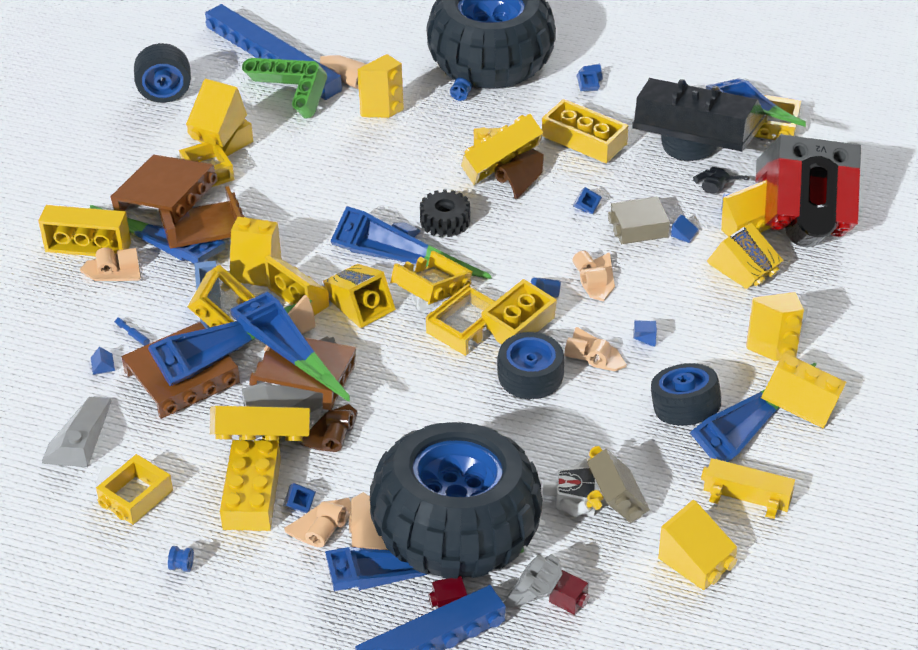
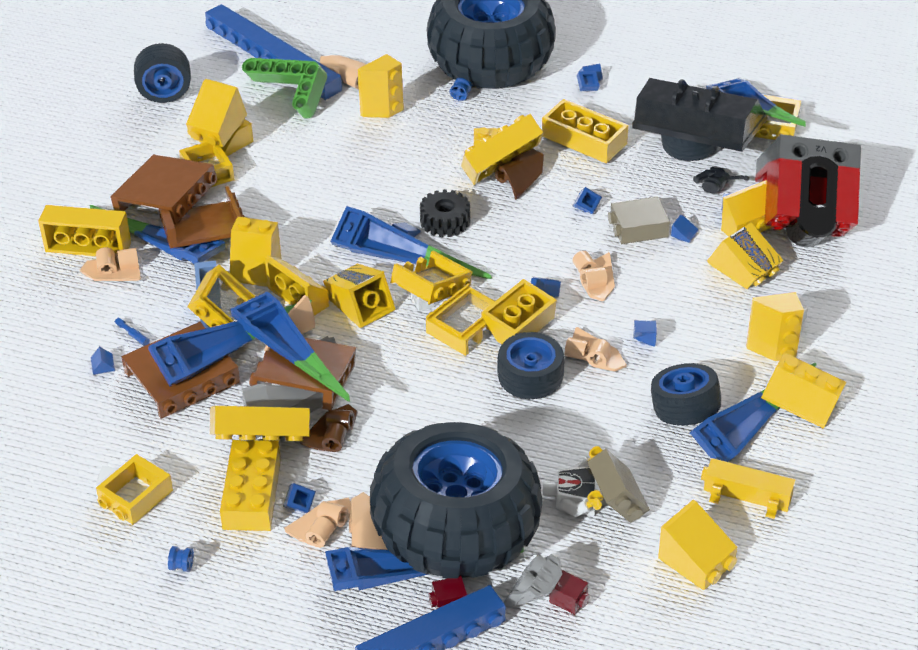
(79, 436): light grey wedge -> none

